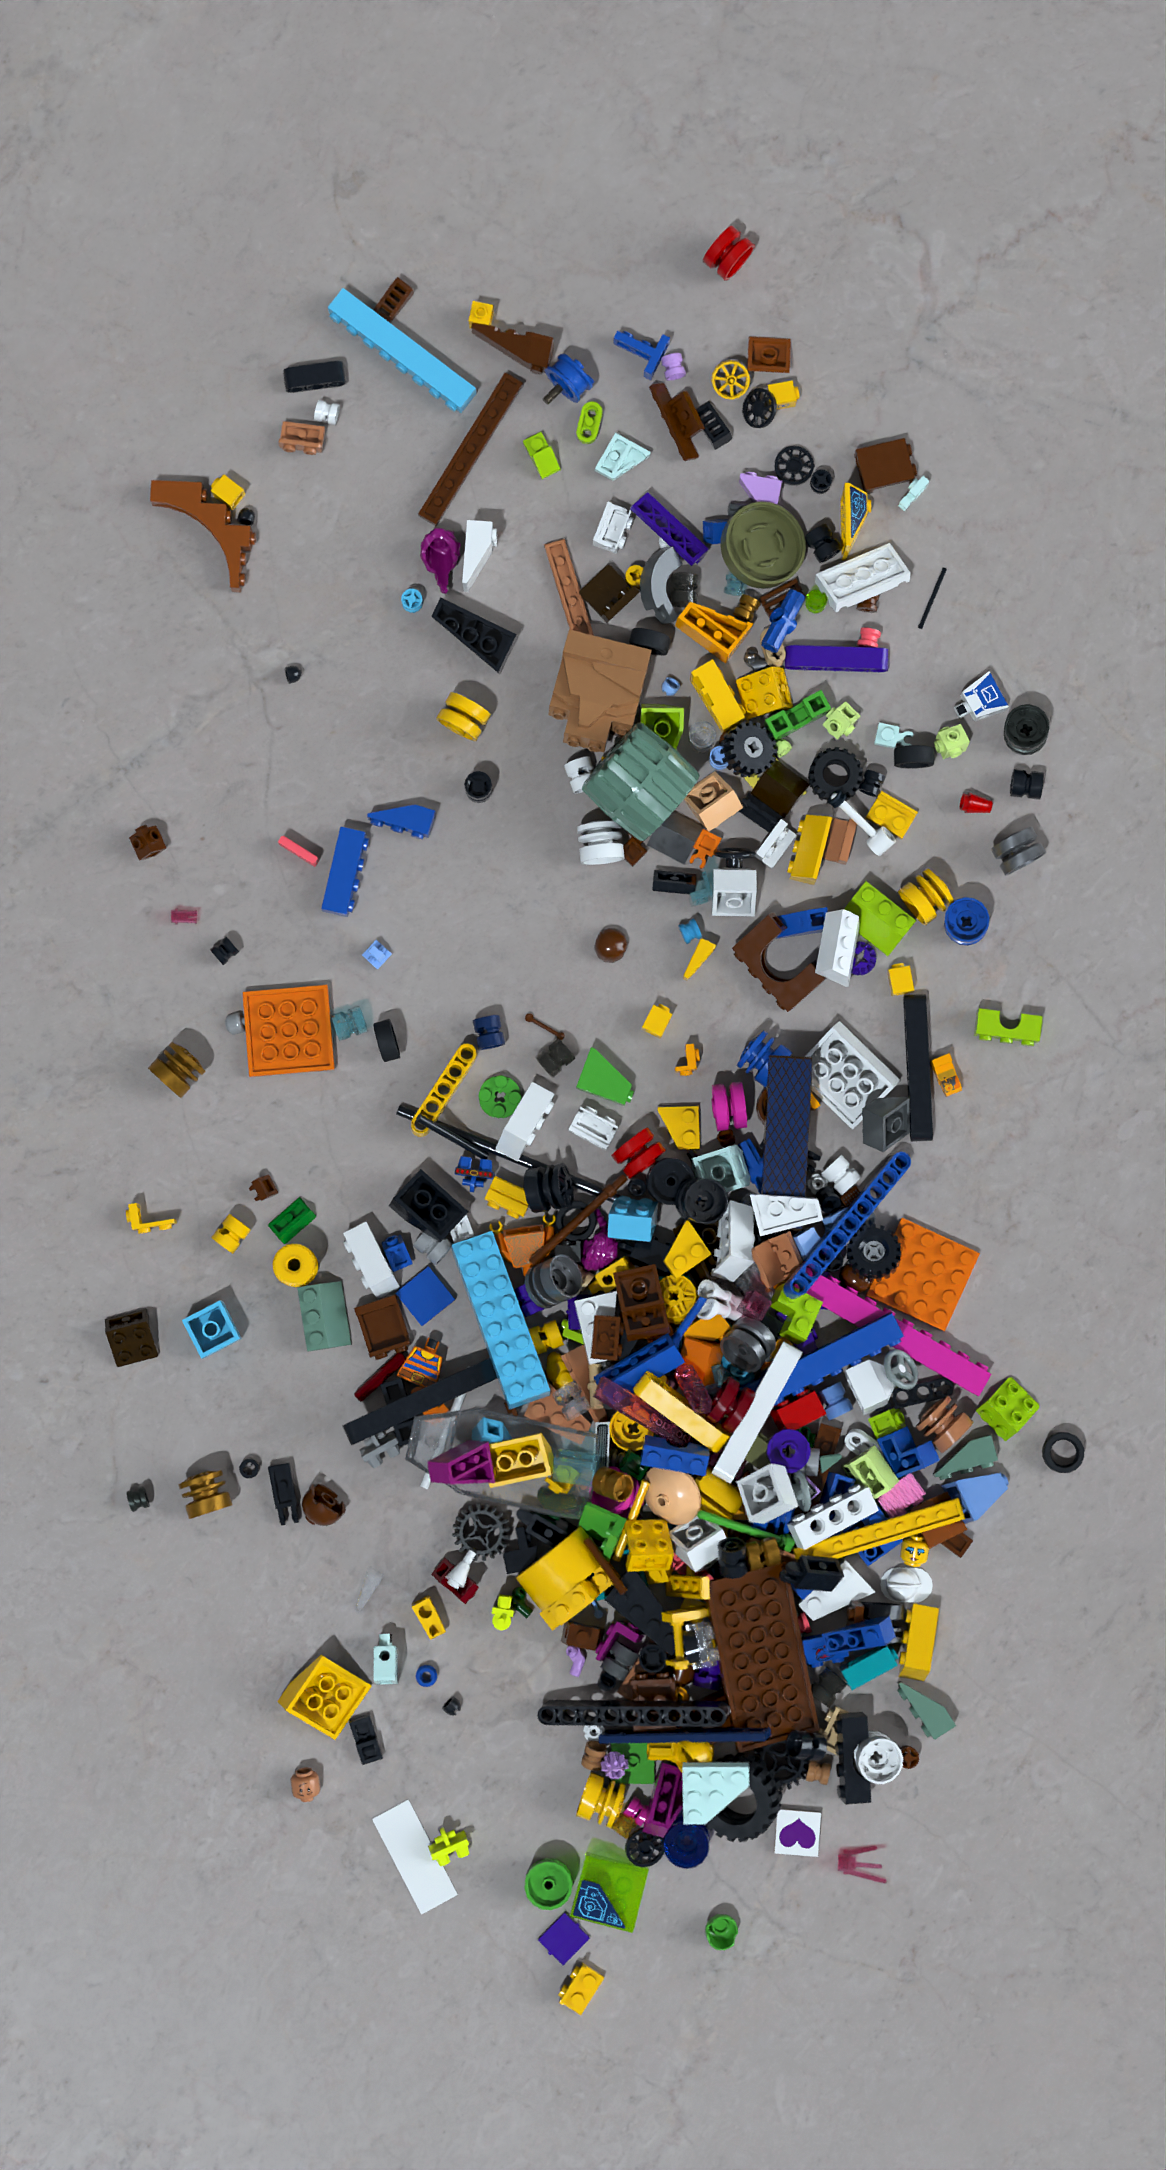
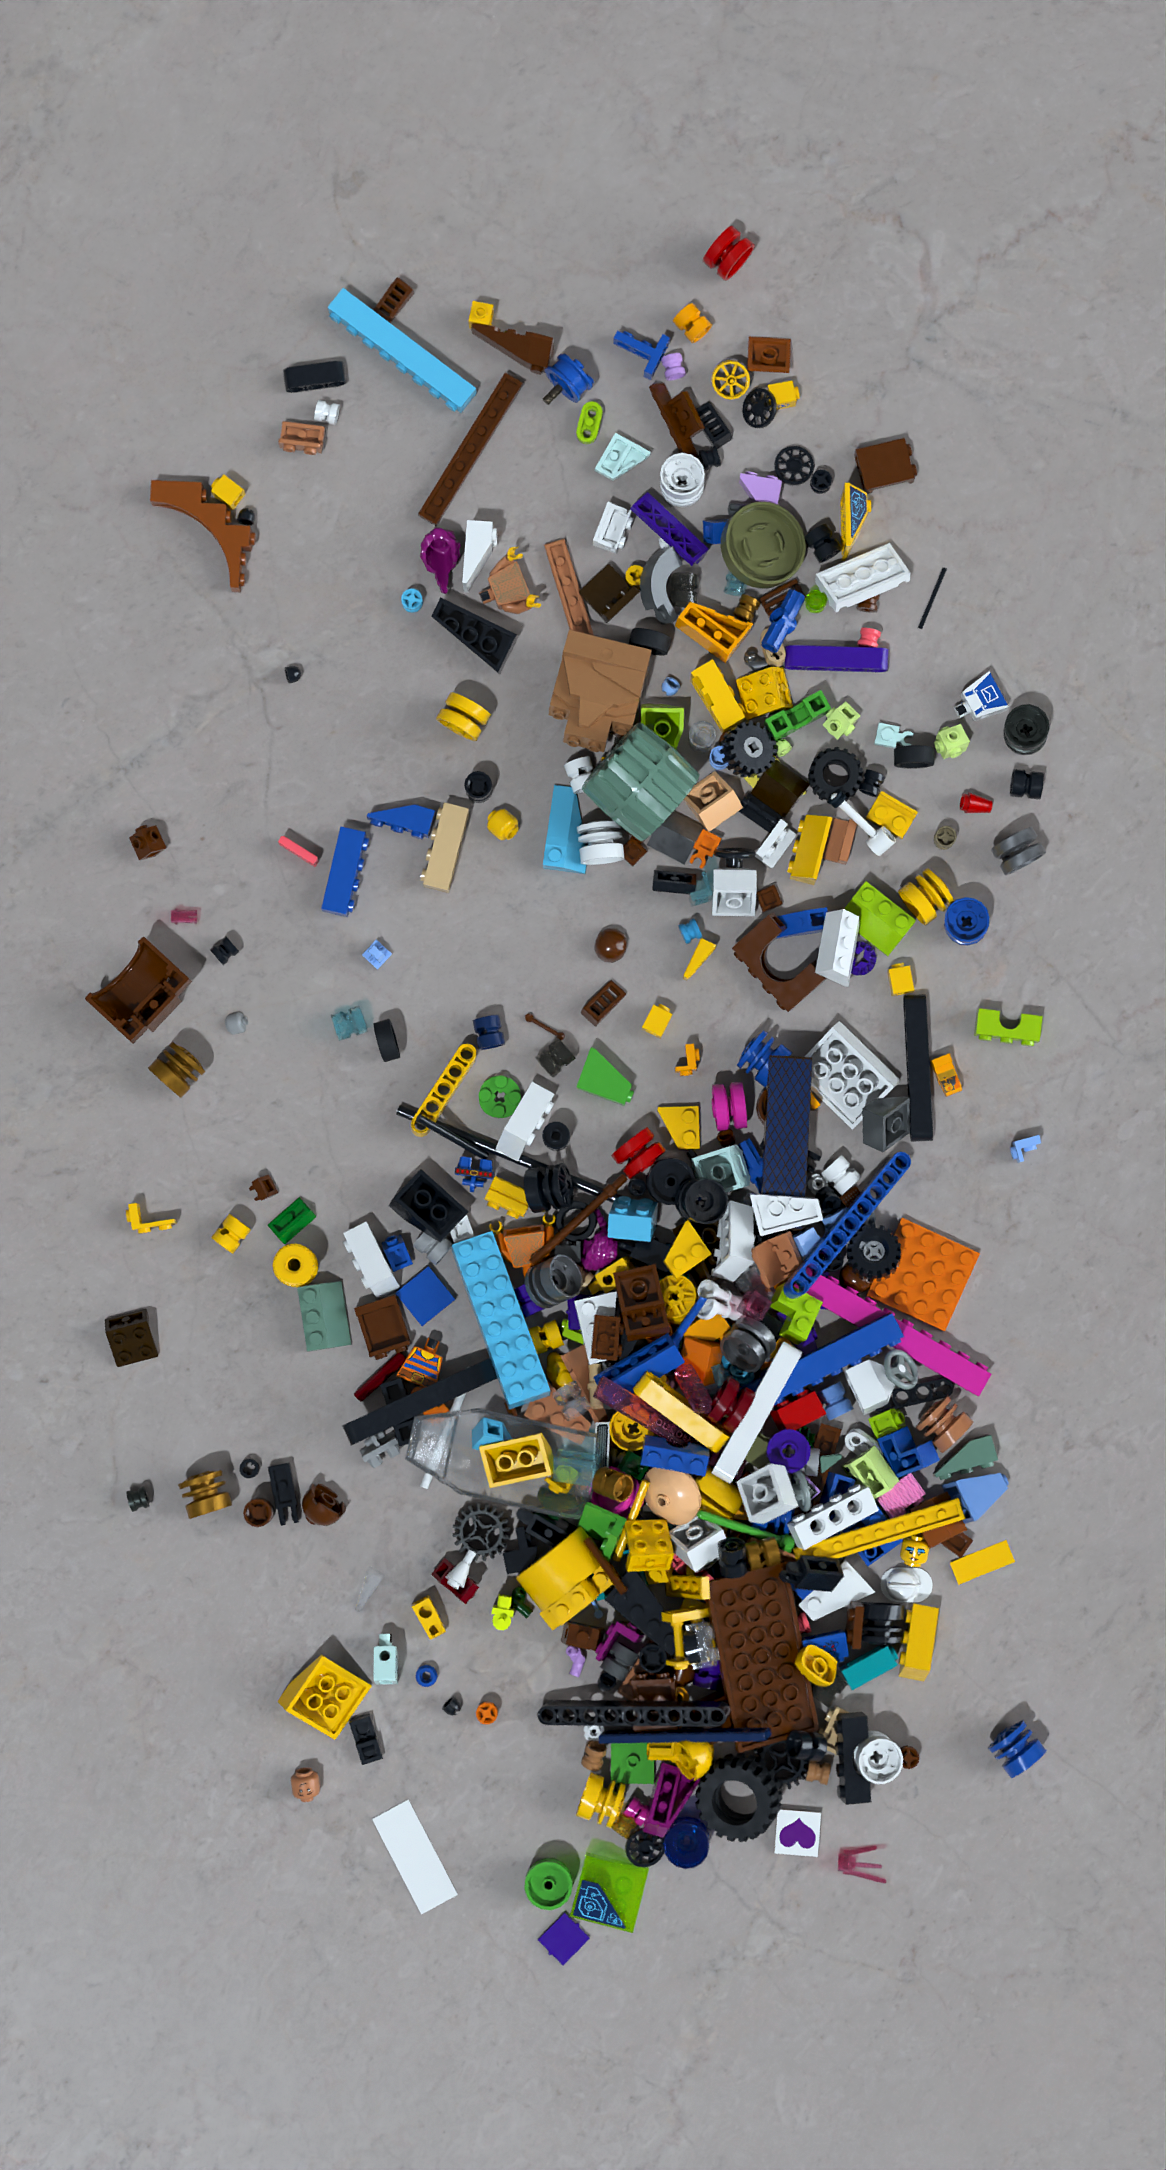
(141, 993): none -> reddish brown piece
(211, 1329): medium azure brick -> none
(258, 1512): none -> reddish brown wheel
(288, 1031): orange plate -> none
(445, 848): none -> tan brick
(449, 1843): neon yellow hips -> none
(463, 1464): magenta wedge -> none
(486, 1712): none -> orange wheel
(502, 824): none -> yellow head
(509, 586): none -> nougat torso
(541, 455): lime slope -> none
(556, 1136): none -> black wheel
(562, 836): none -> medium azure wedge
(581, 1988): yellow bracket -> none
(590, 1015): none -> reddish brown slope
(593, 1128): white hinge -> none
(614, 1765): lavender gear -> none
(682, 469): none -> white wheel
(691, 316): none -> light orange wheel
(709, 458): none -> black wheel
(710, 1788): light aqua plate -> none
(721, 1931): bright green hair -> none
(768, 898): none -> reddish brown tile
(817, 1665): none -> yellow piece
(859, 1636): blue slope -> none
(916, 489): light aqua plate -> none
(932, 1714): sand green slope -> none
(945, 837): none -> dark tan wheel
(982, 1562): none -> yellow sticker
(1008, 1409): lime bracket -> none
(1018, 1750): none -> blue wheel
(1028, 1145): none -> light blue bracket
(1046, 1452): black tyre -> none

